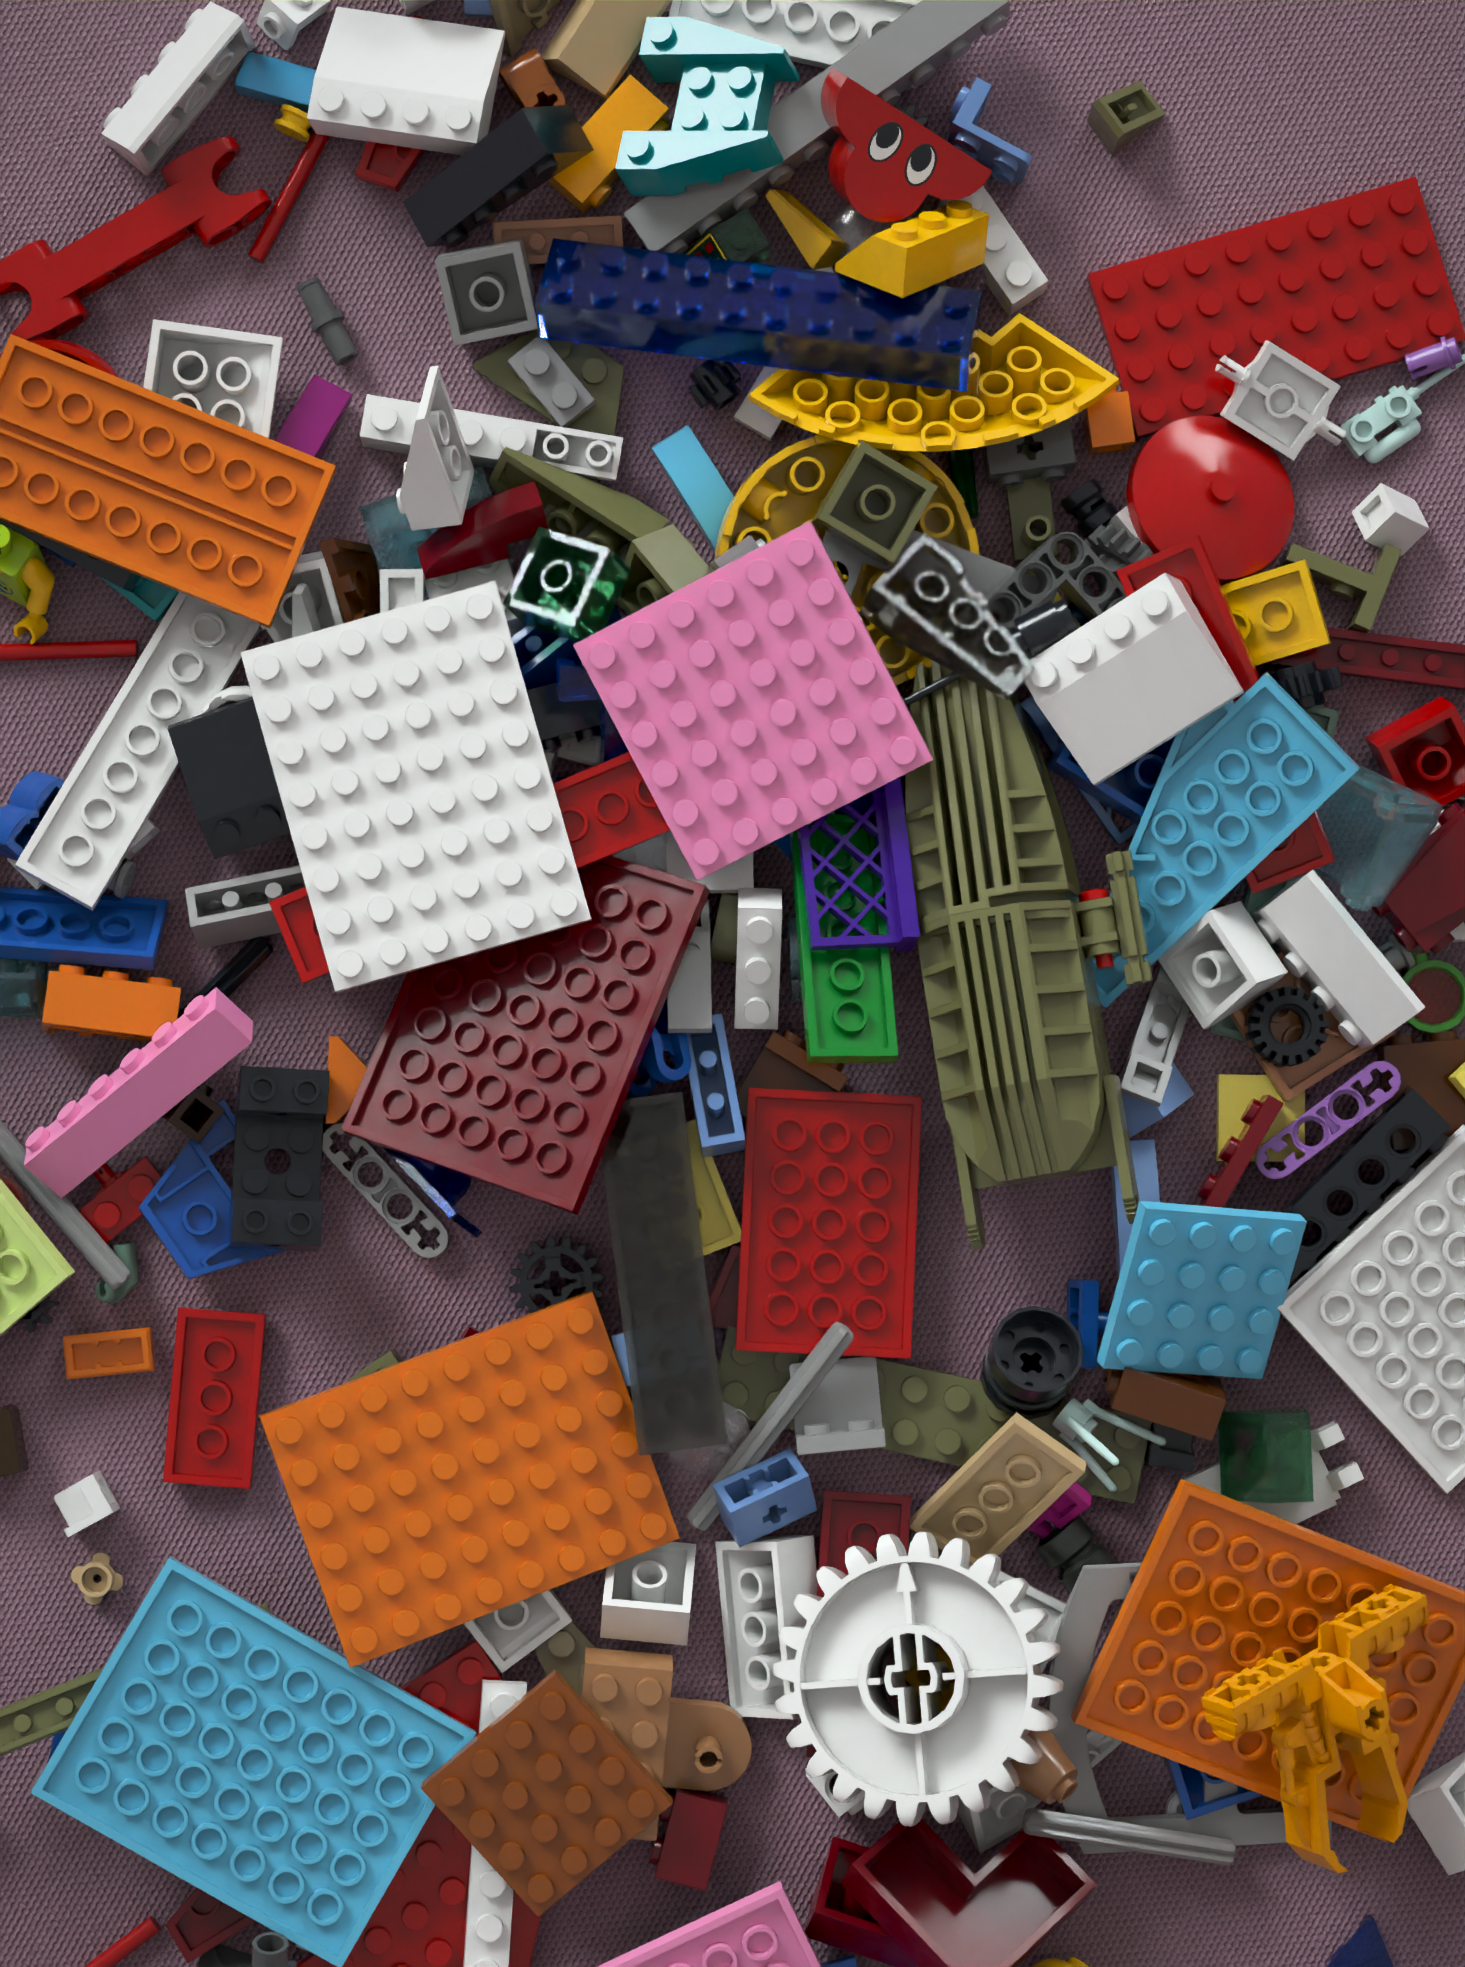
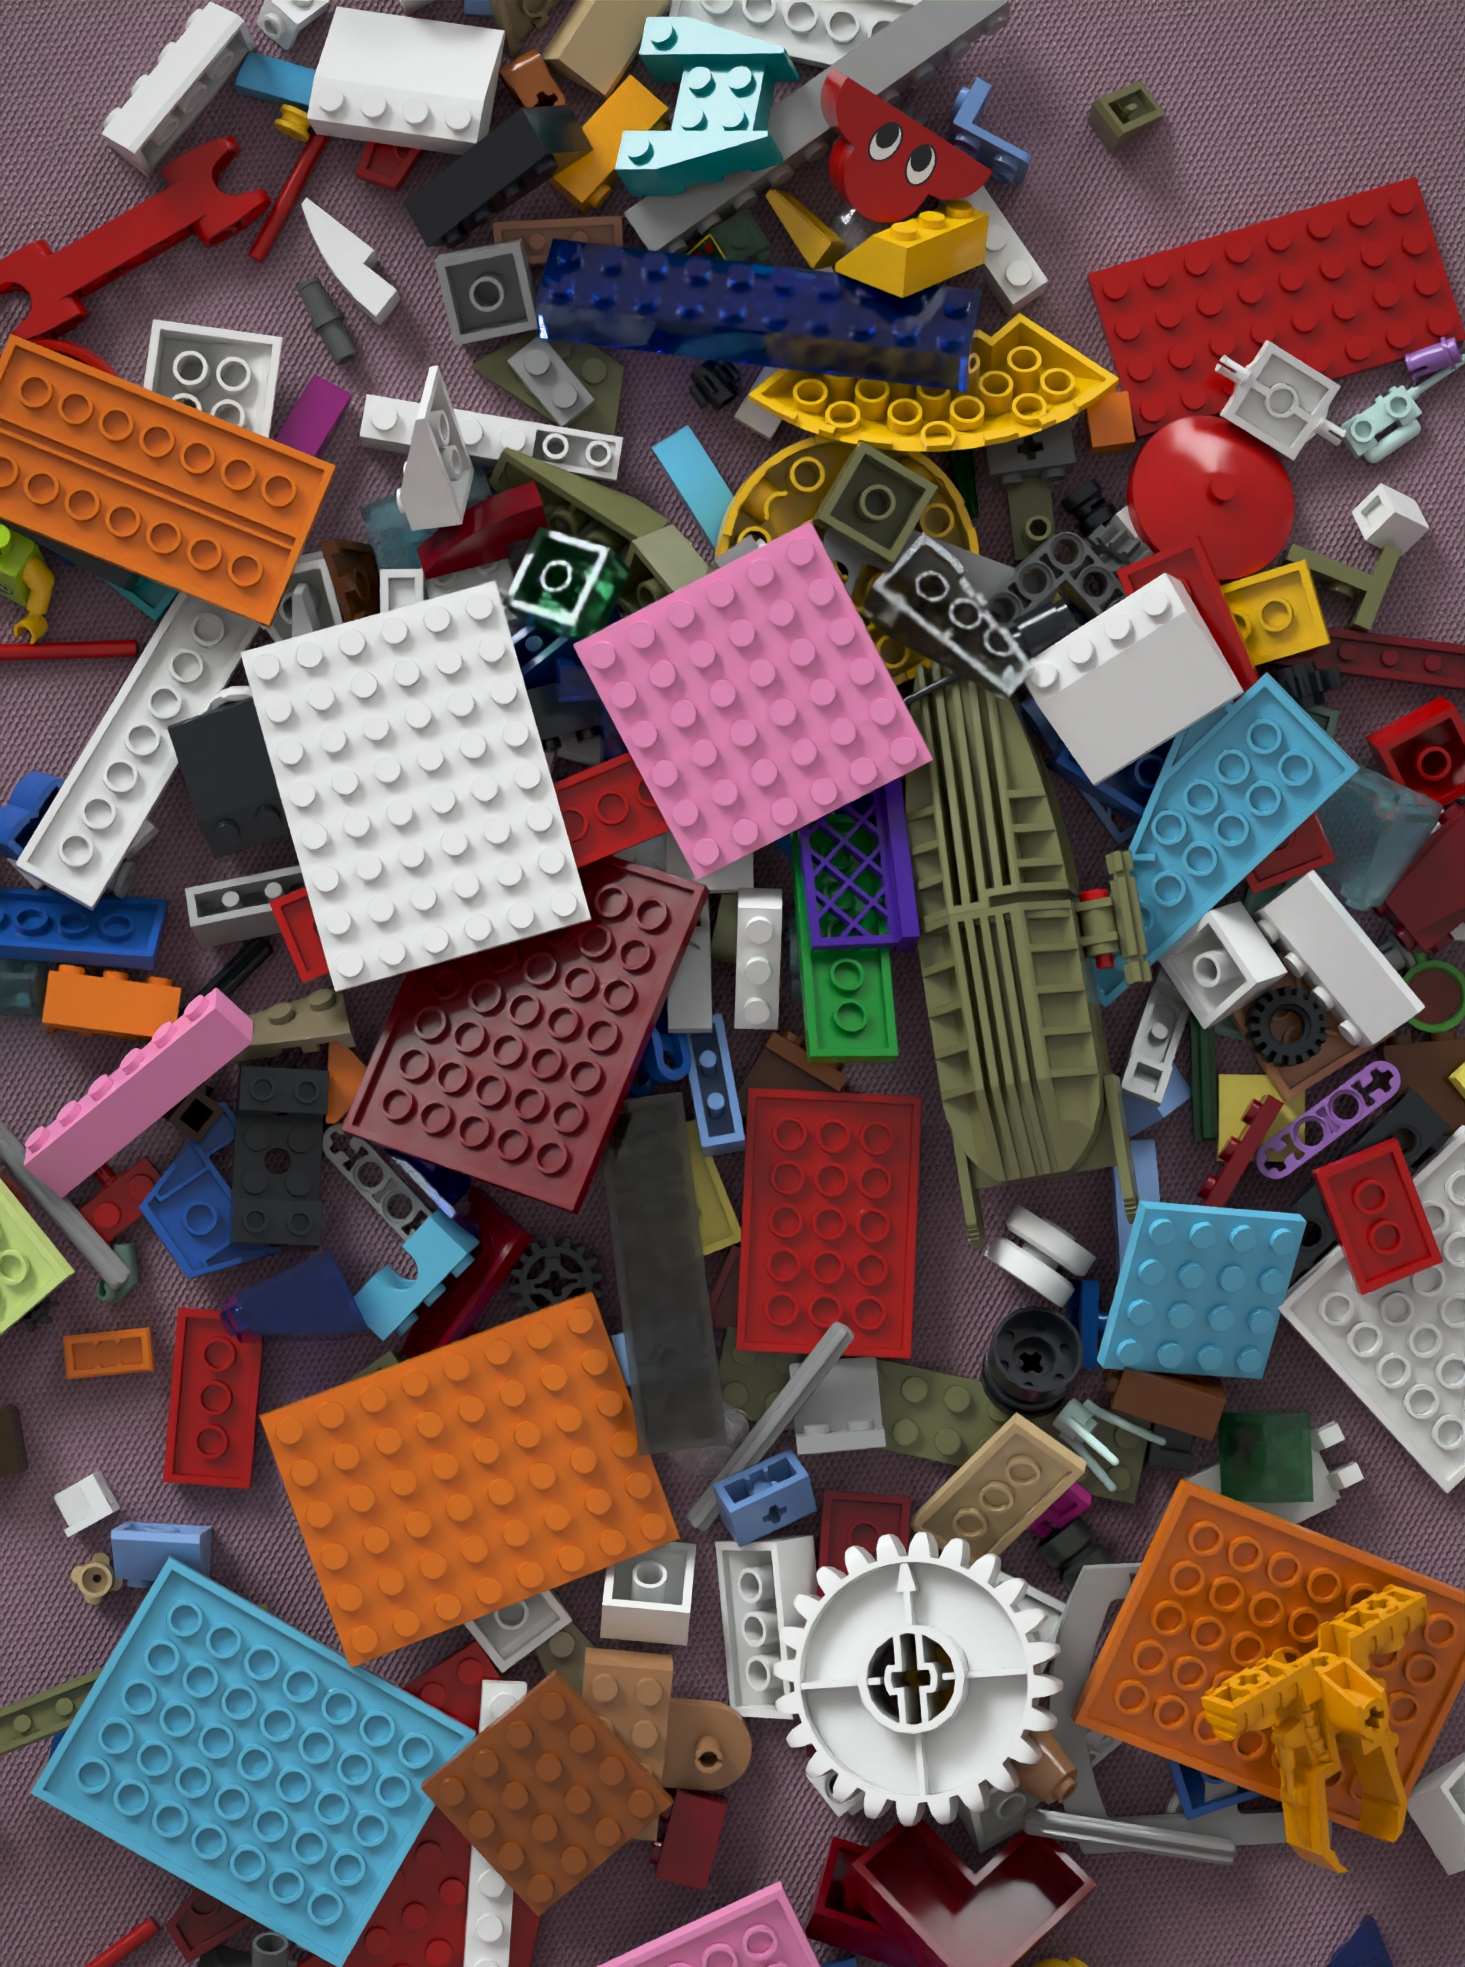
(144, 1548): none -> light blue slope
(295, 1306): none -> clear blue slope
(300, 1023): none -> dark tan wing
(351, 264): none -> white slope
(438, 1250): none -> medium azure arch
(468, 1295): none -> dark red wing
(1041, 1254): none -> white wheel
(1203, 1081): none -> dark green axle
(1377, 1216): none -> red plate

